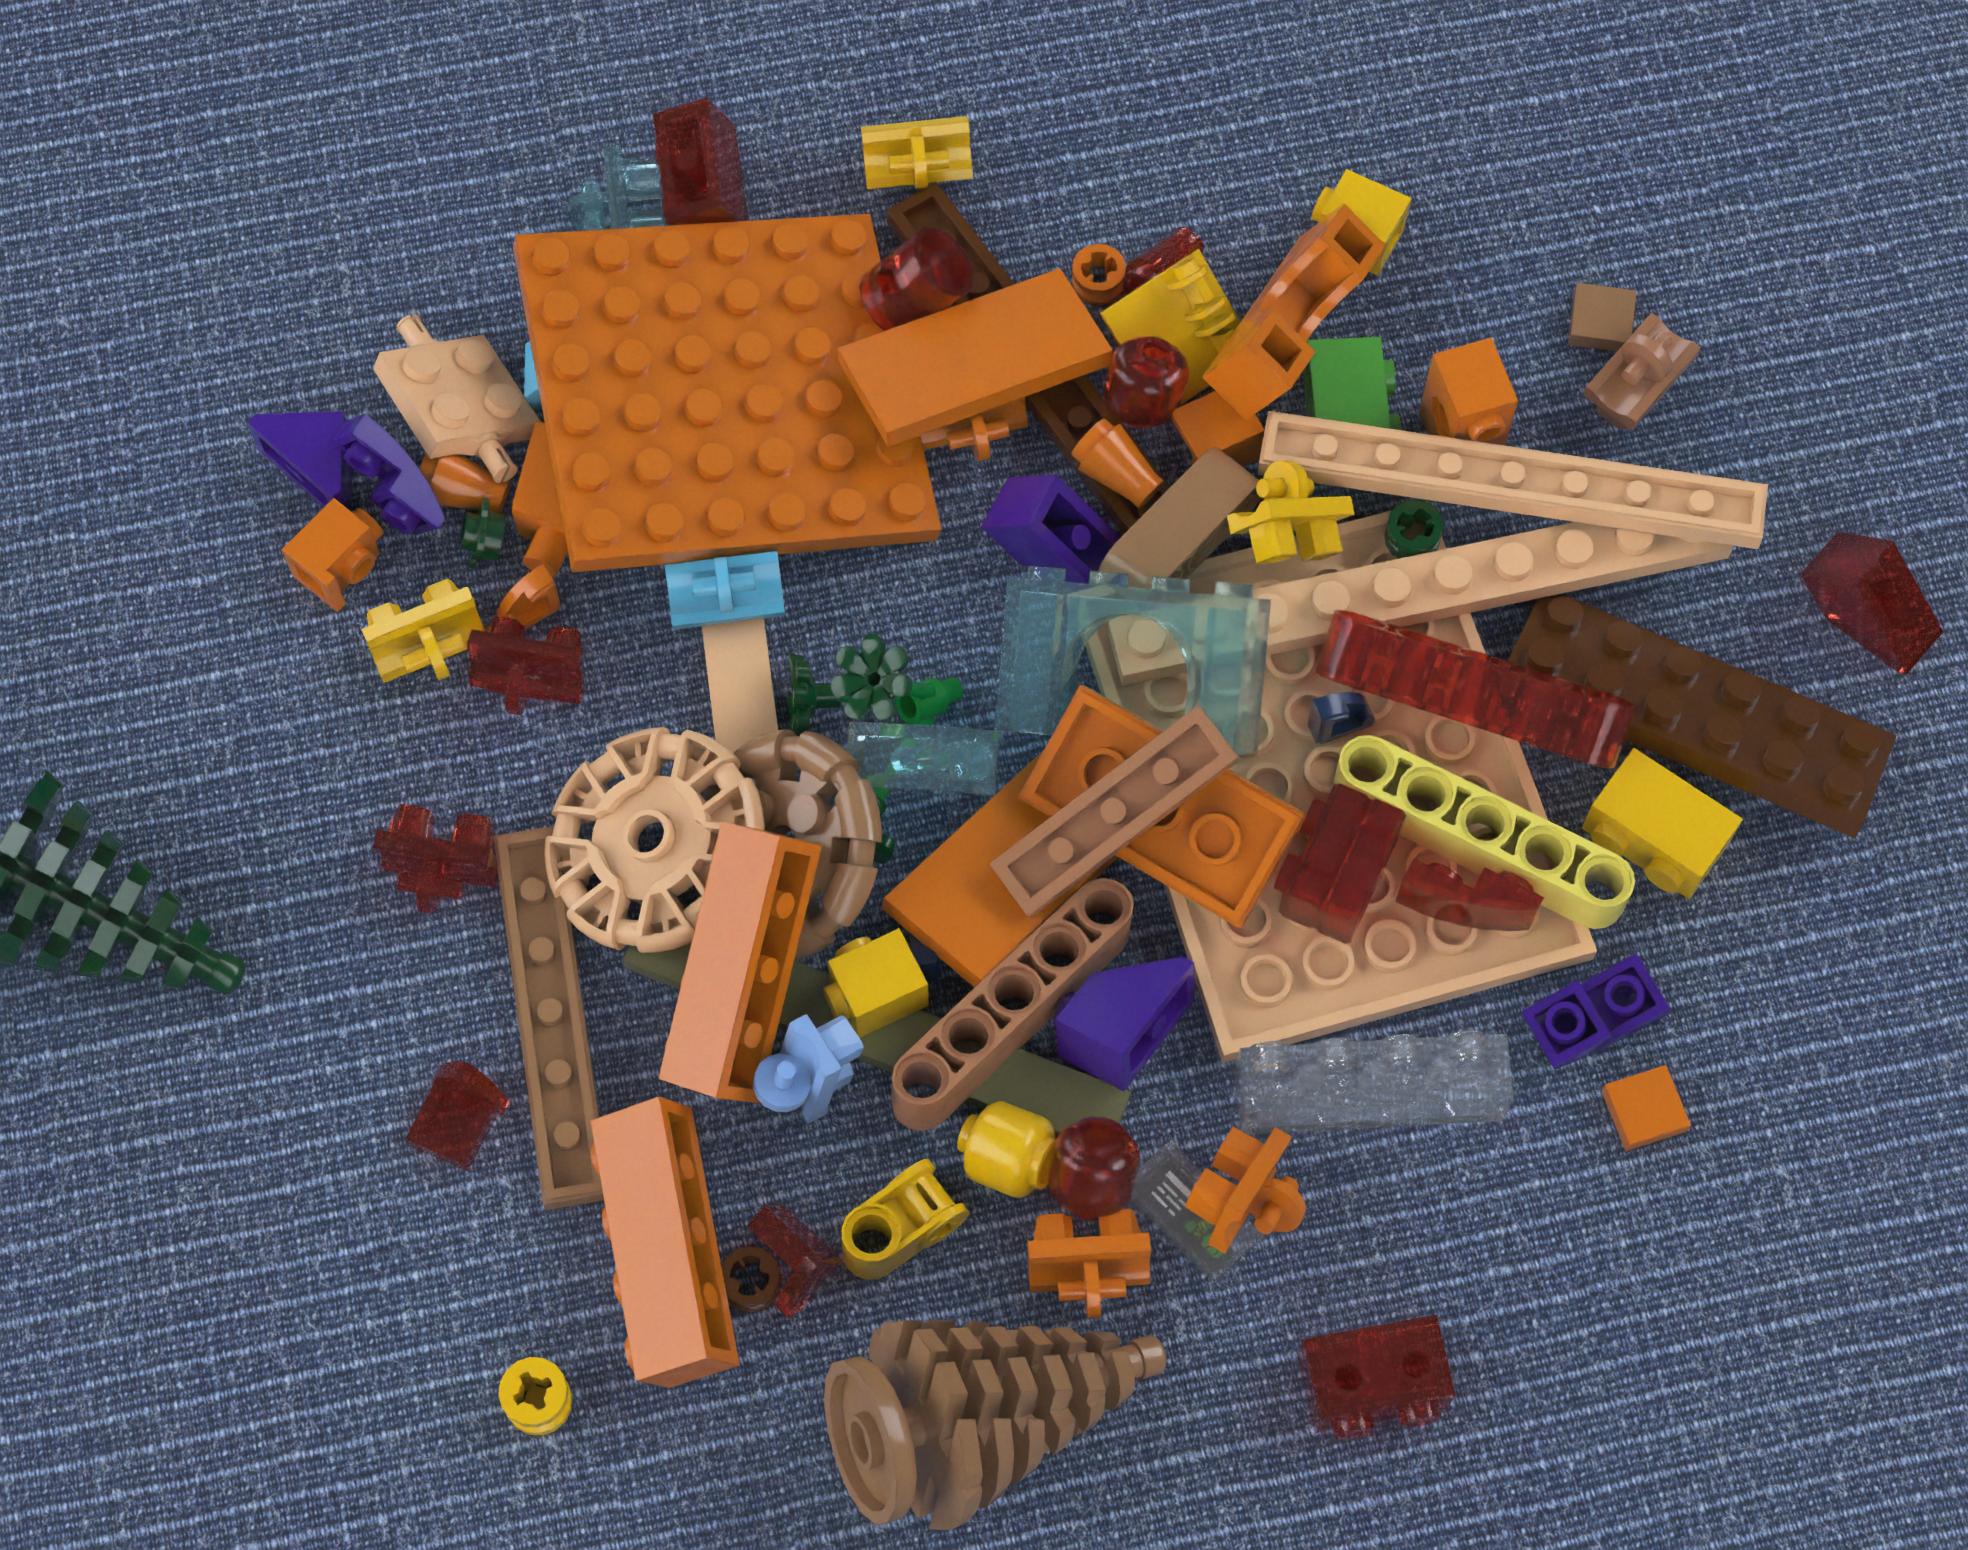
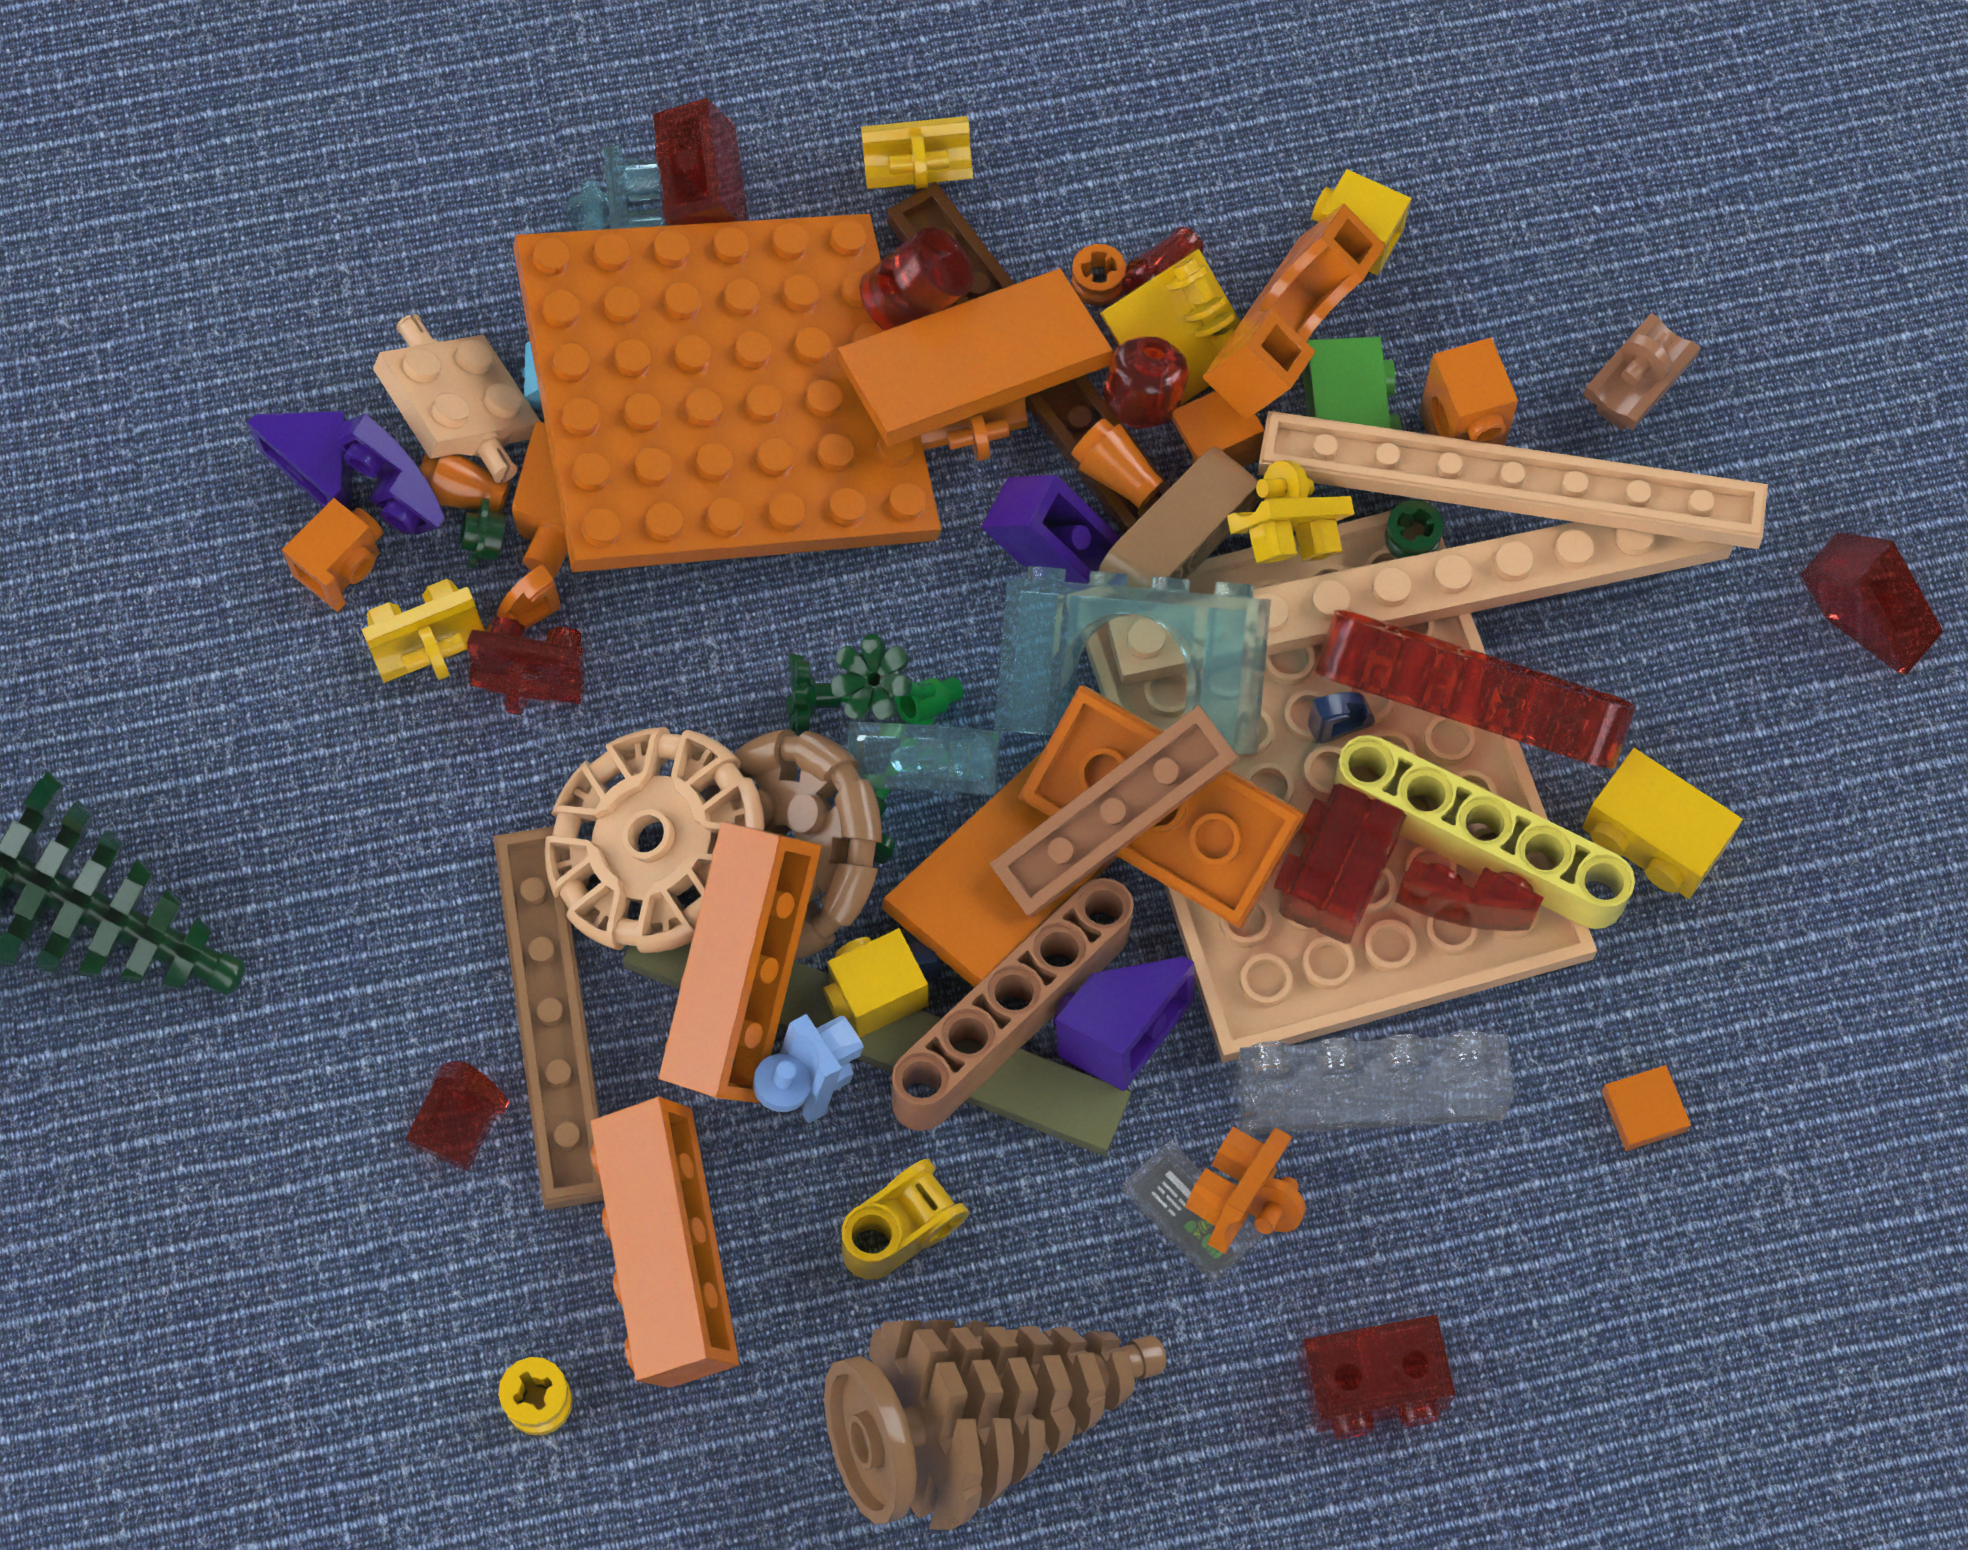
(435, 865): clear red hips -> none
(724, 590): medium azure hips -> none
(739, 682): light nougat tile -> none
(769, 1272): reddish brown bush -> none
(800, 1250): clear red tile -> none
(1007, 1149): yellow head -> none
(1091, 1265): orange hips -> none
(1094, 1167): clear red head -> none
(1596, 1013): dark purple slope -> none
(1601, 317): medium nougat tile -> none
(1714, 713): reddish brown plate -> none

